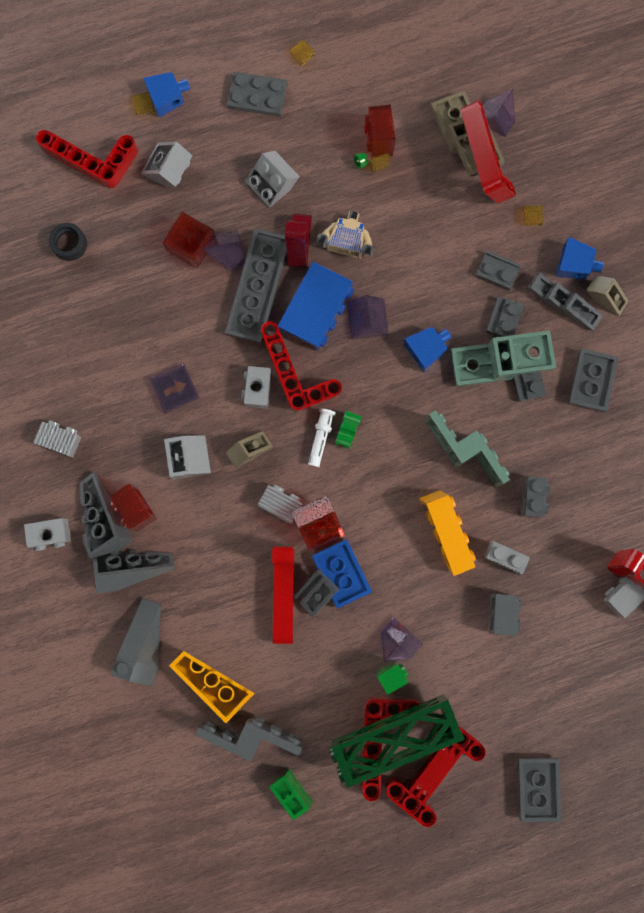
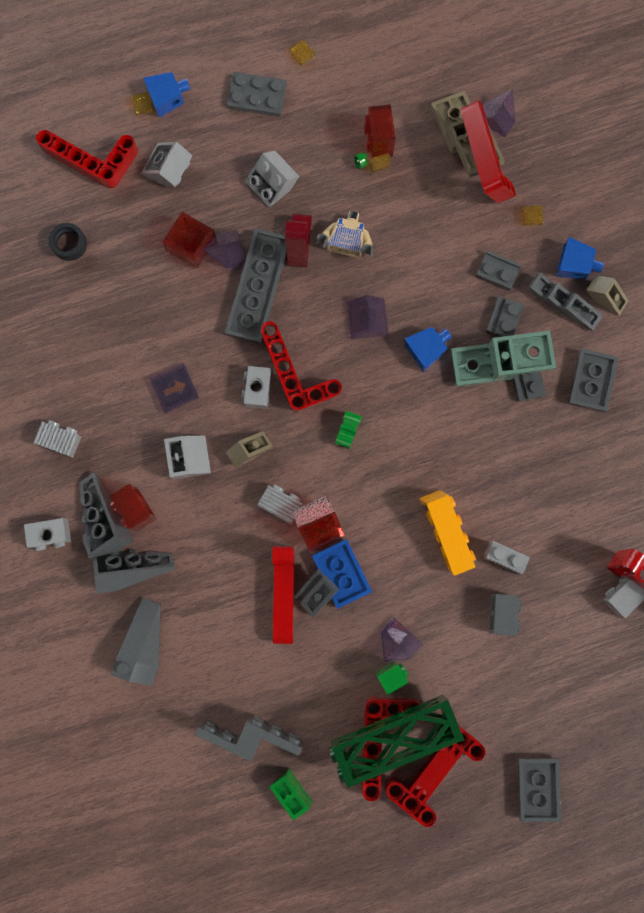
(214, 688): light orange wedge -> none
(316, 306): blue panel -> none
(323, 428): white pin -> none
(467, 448): sand green bracket -> none
(534, 497): dark grey brick -> none

